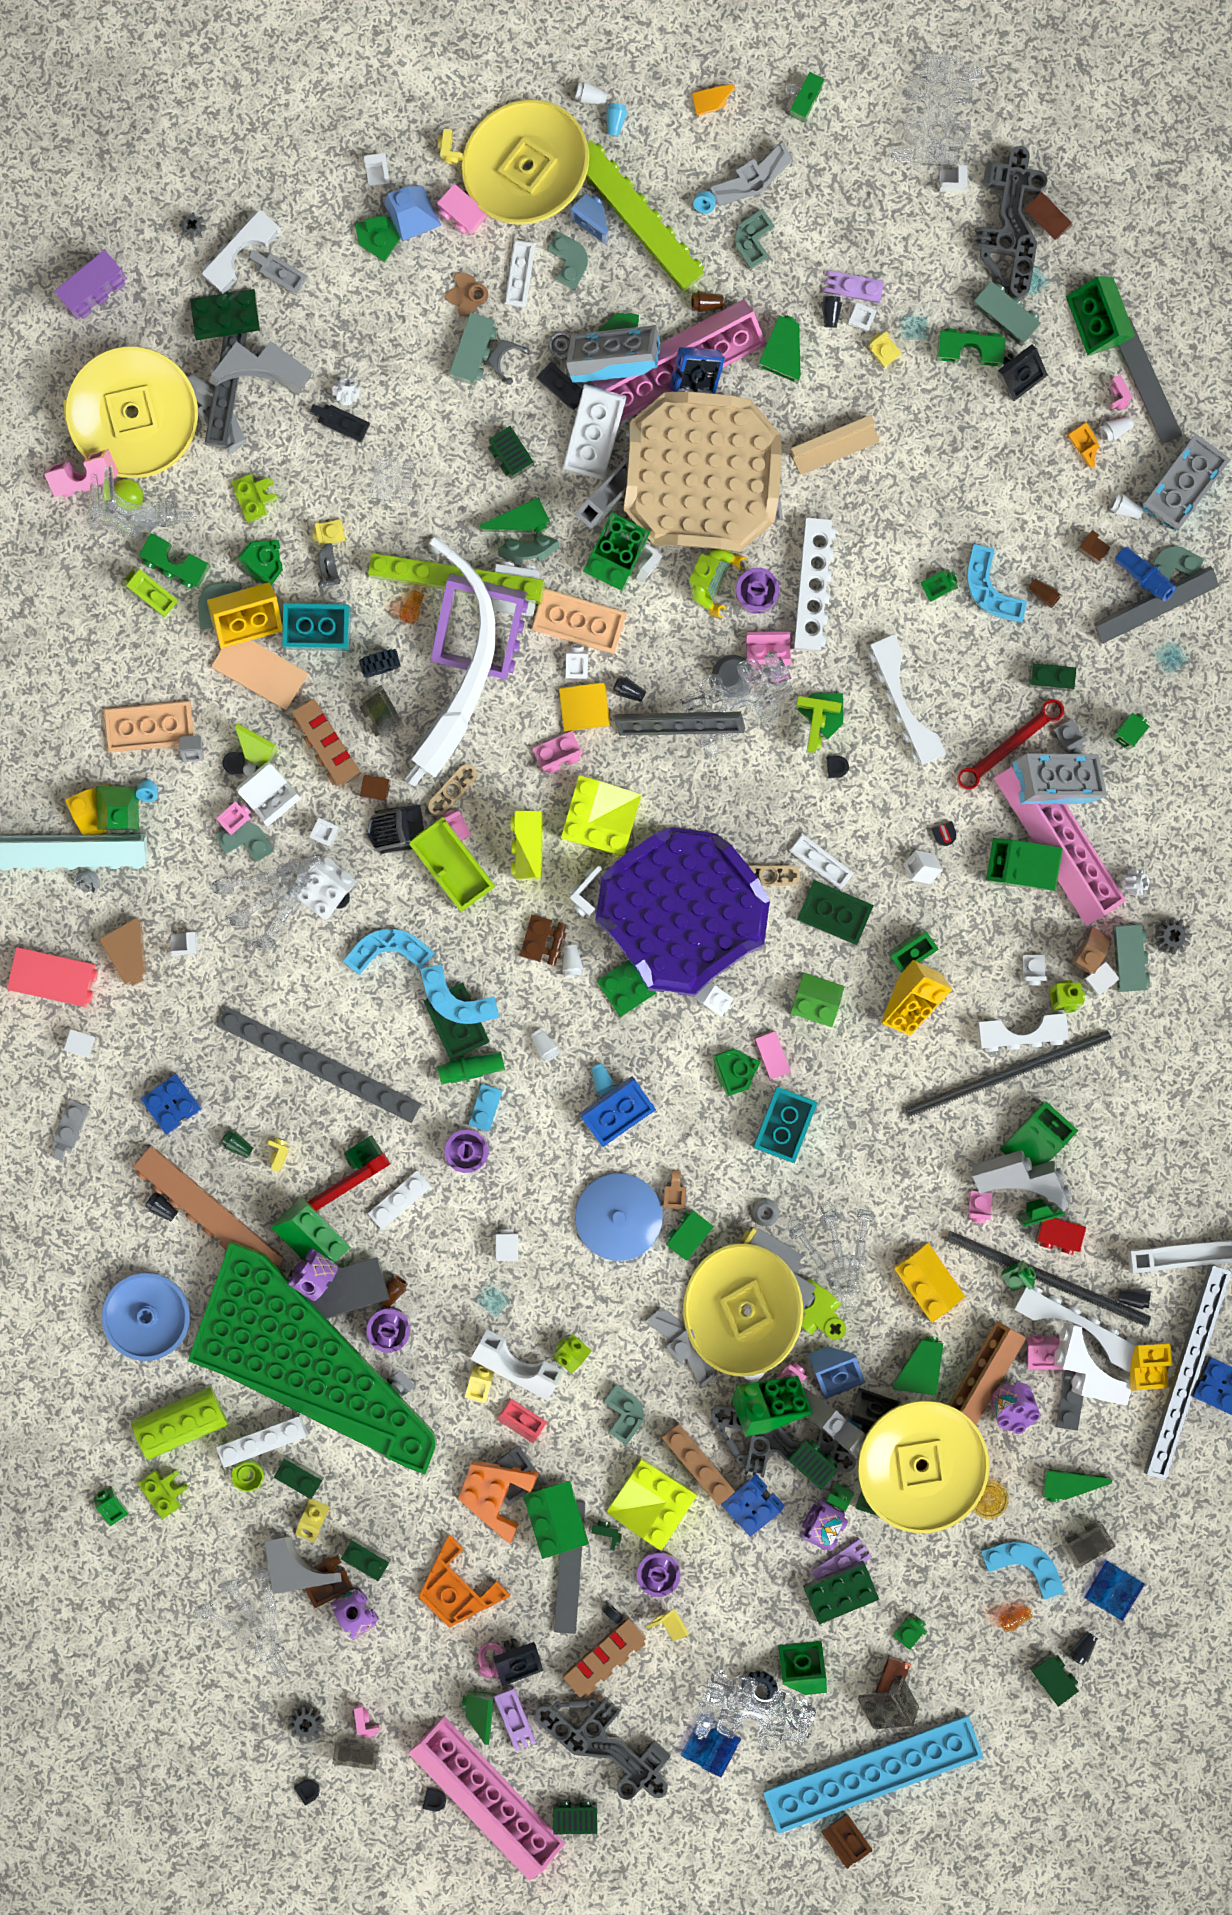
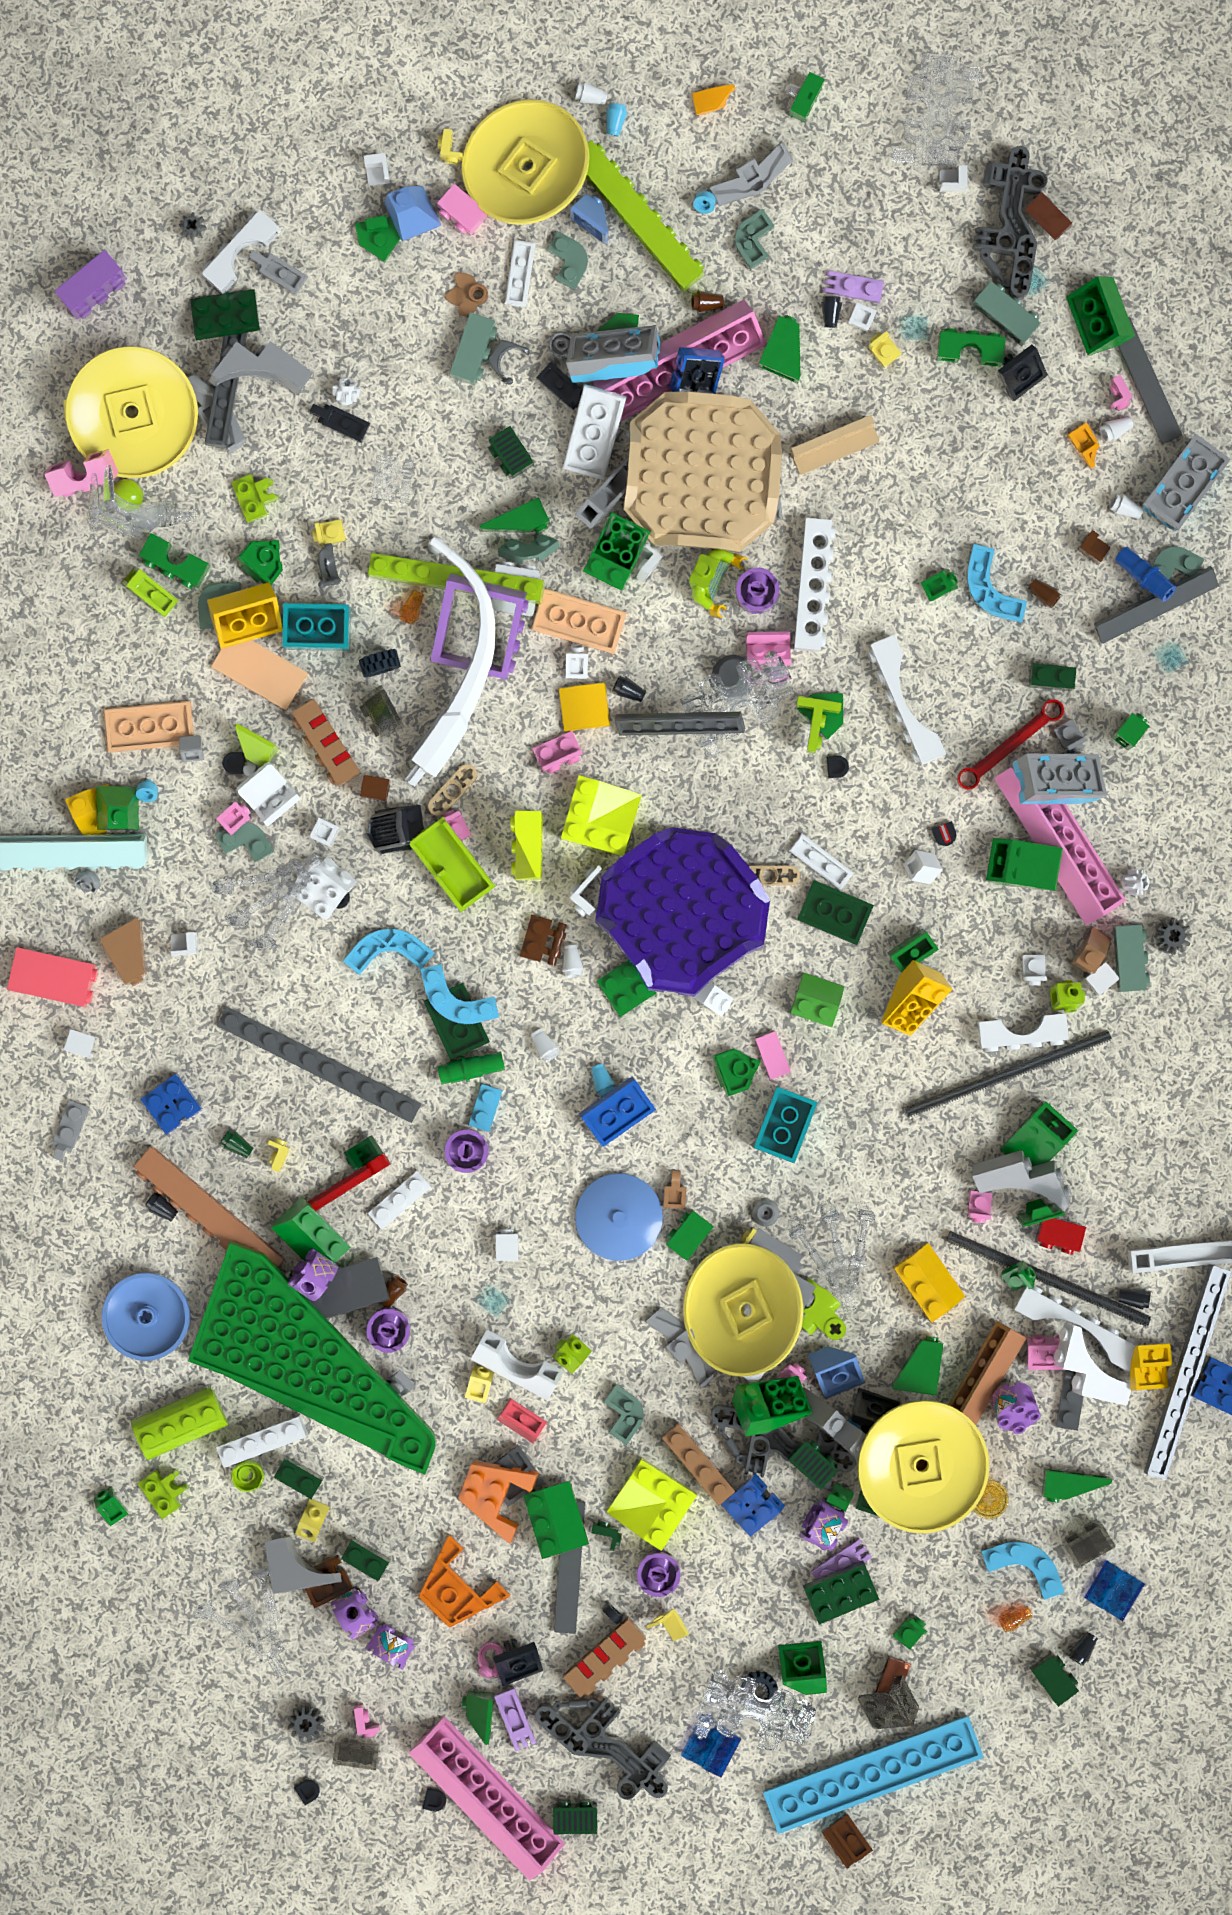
(390, 1646): none -> medium lavender brick

